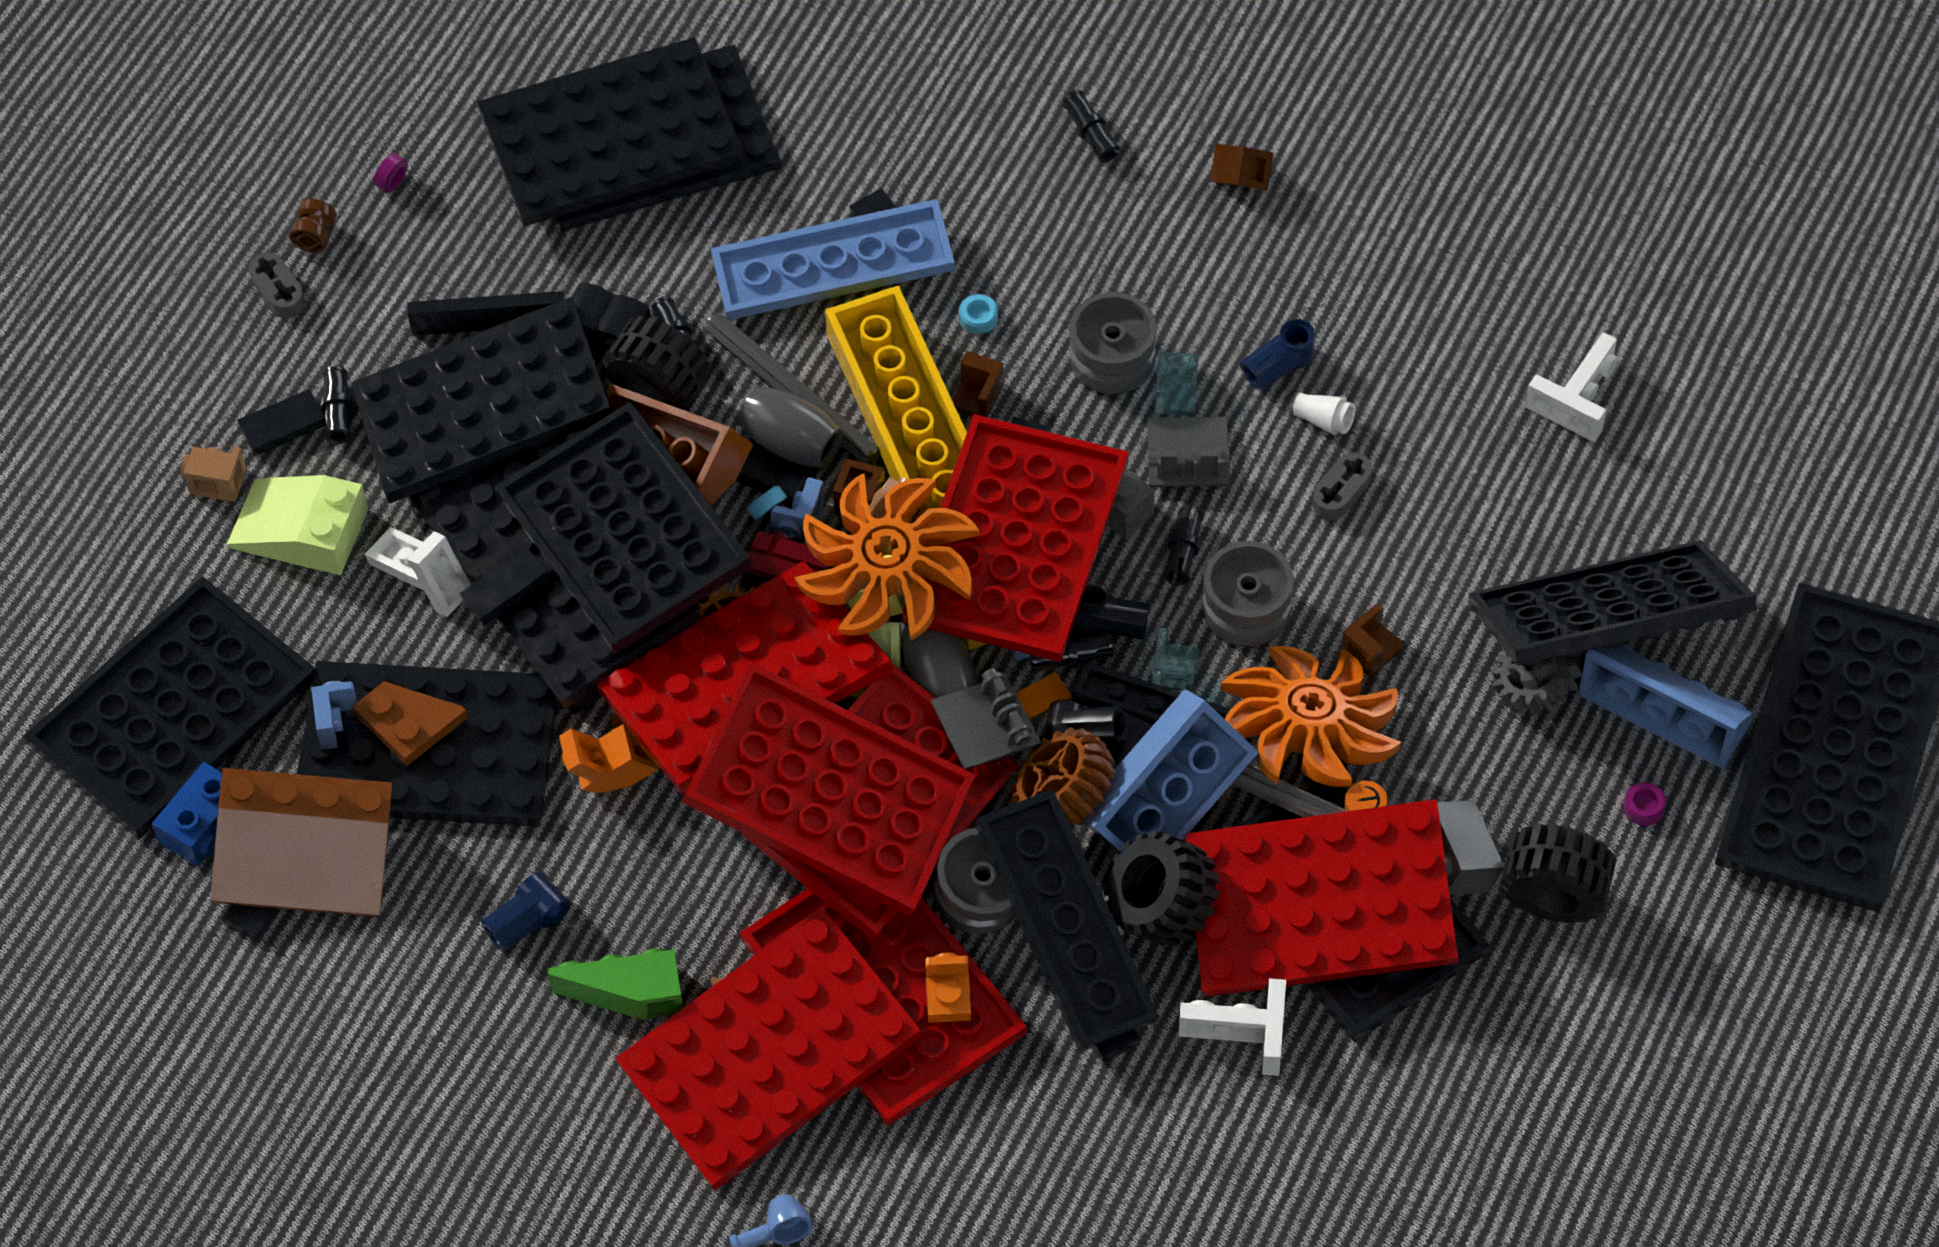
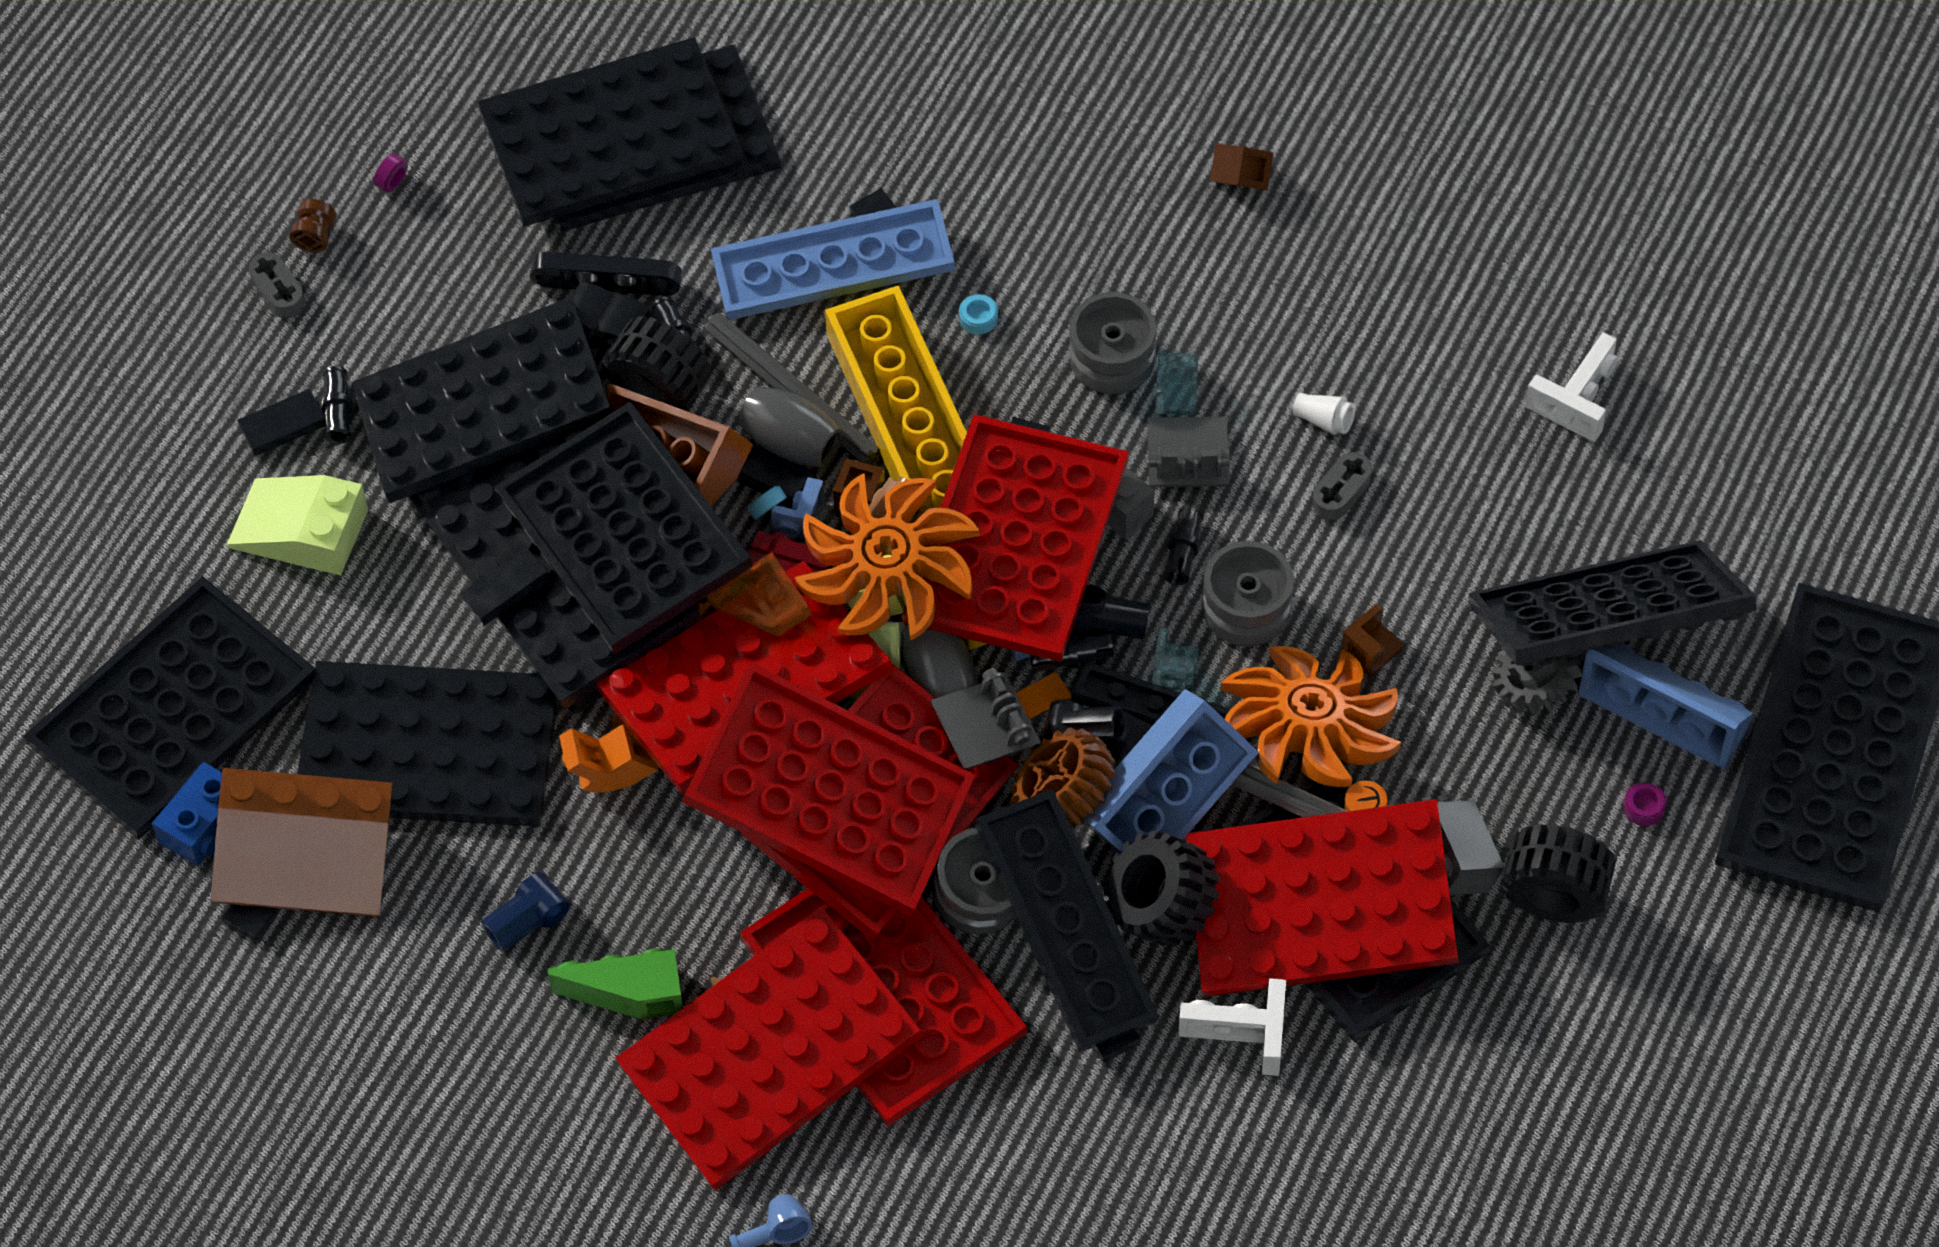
(214, 472): medium nougat brick -> none
(328, 703): medium blue bracket -> none
(407, 719): dark orange wing -> none
(424, 564): white bracket -> none
(474, 312): black tile -> none
(569, 270): none -> black beam
(762, 598): none -> clear orange wing
(948, 988): orange bracket -> none
(979, 386): reddish brown panel -> none
(1091, 126): black pin -> none
(1279, 356): dark blue piece -> none

